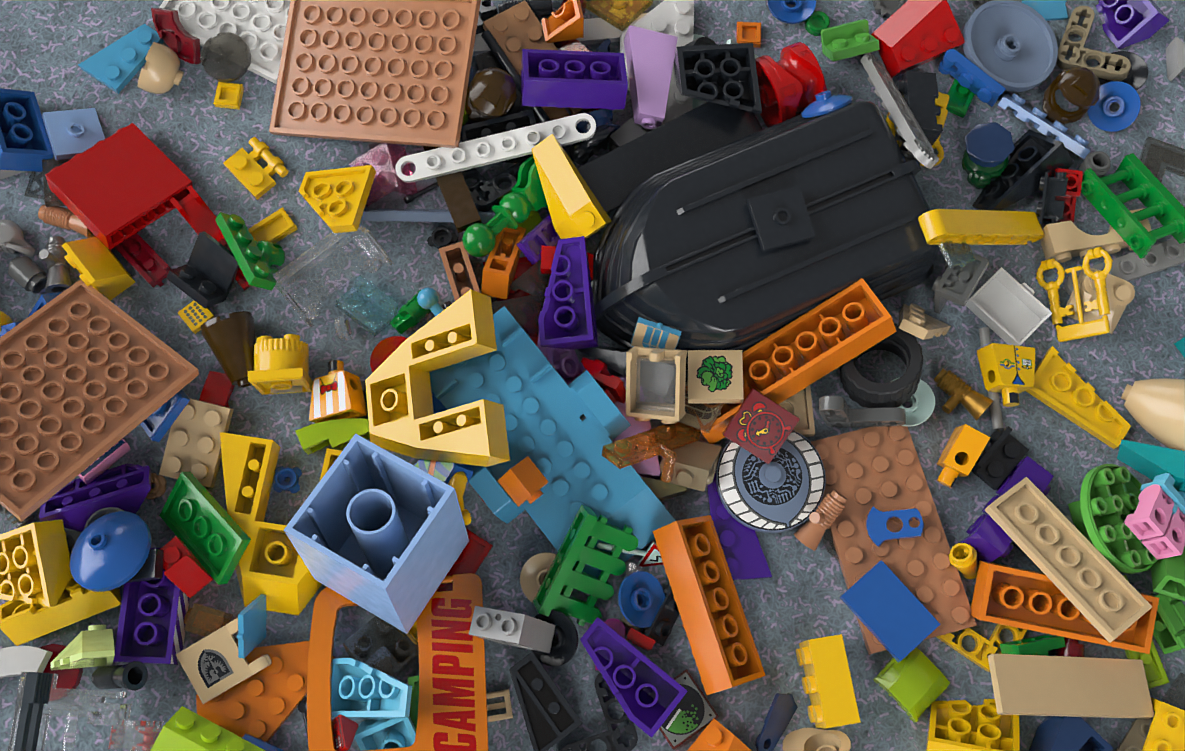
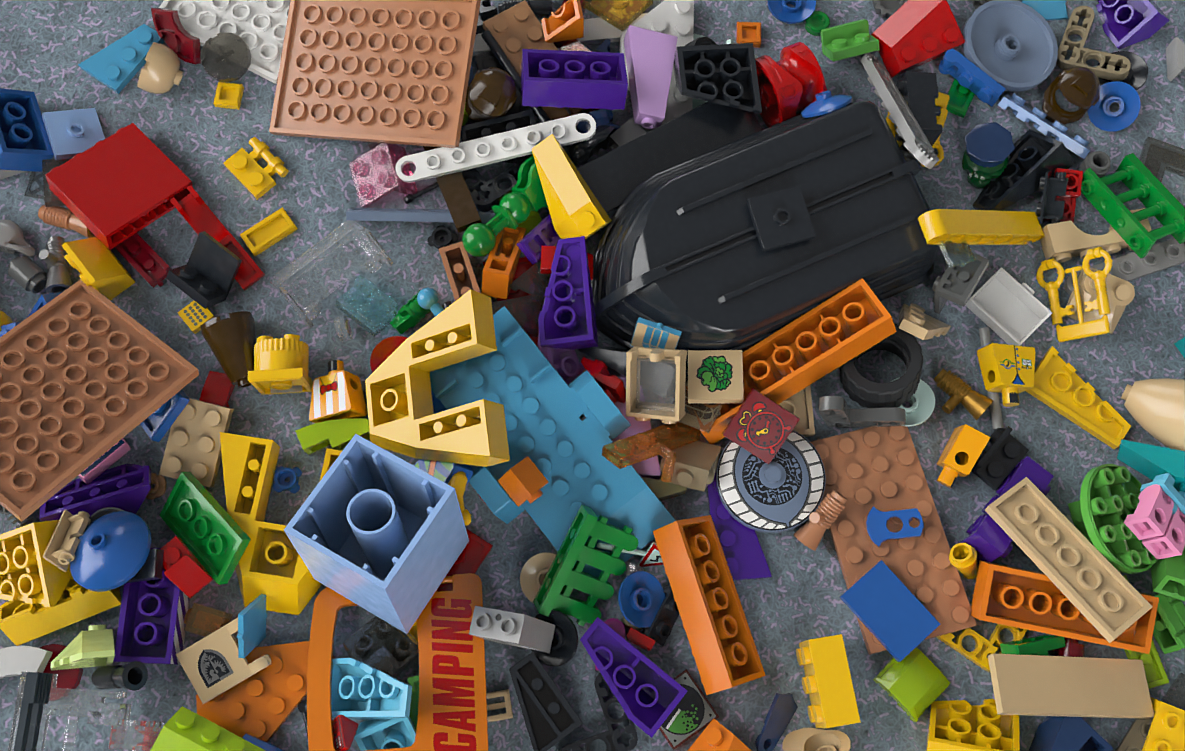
(65, 539): none -> tan hinge
(252, 256): green plate -> none
(339, 195): yellow plate -> none

